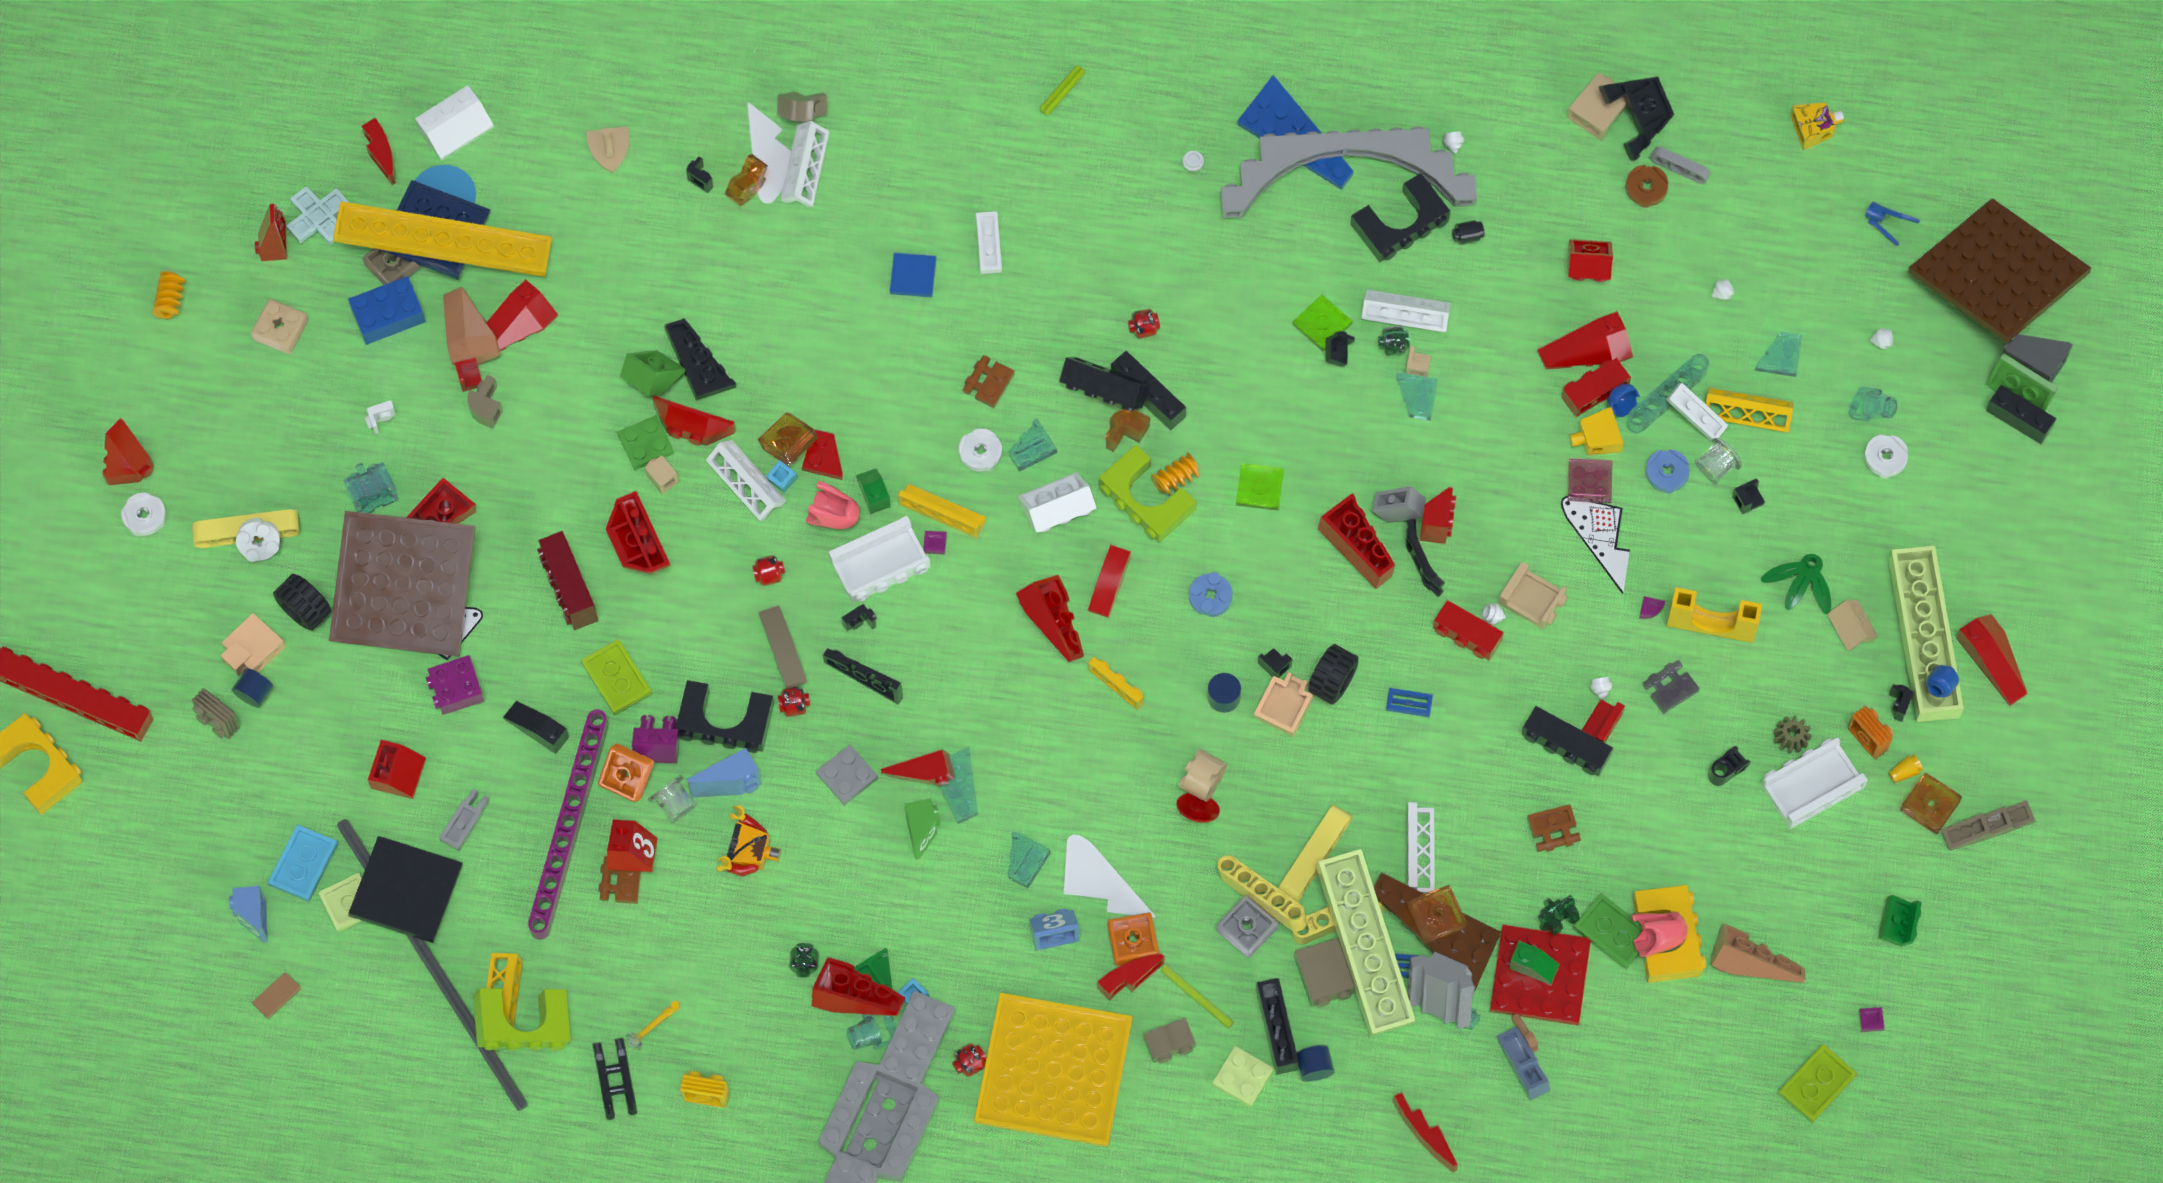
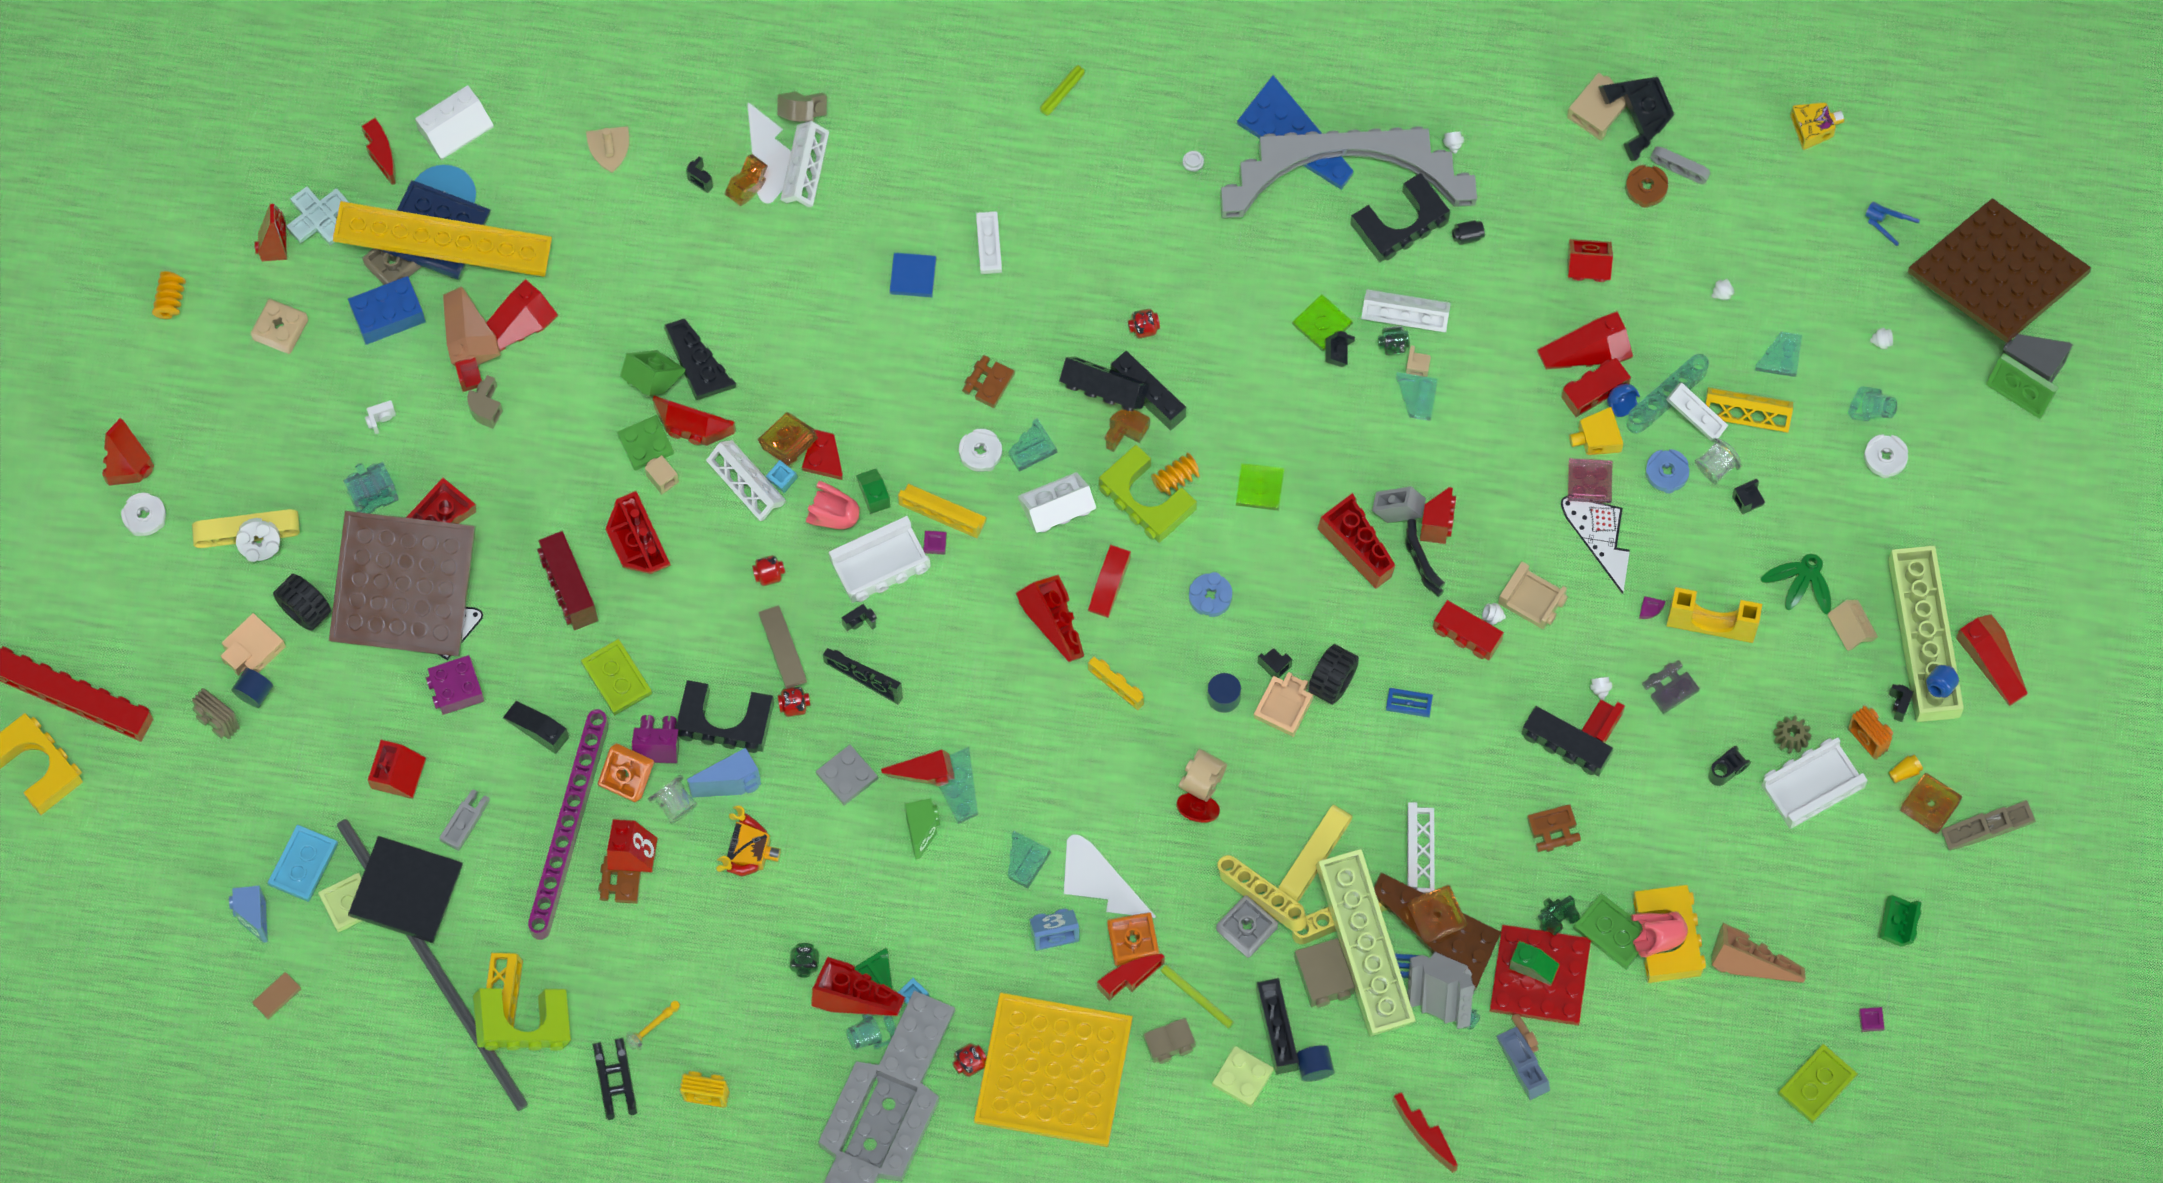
(2021, 414): black brick -> none

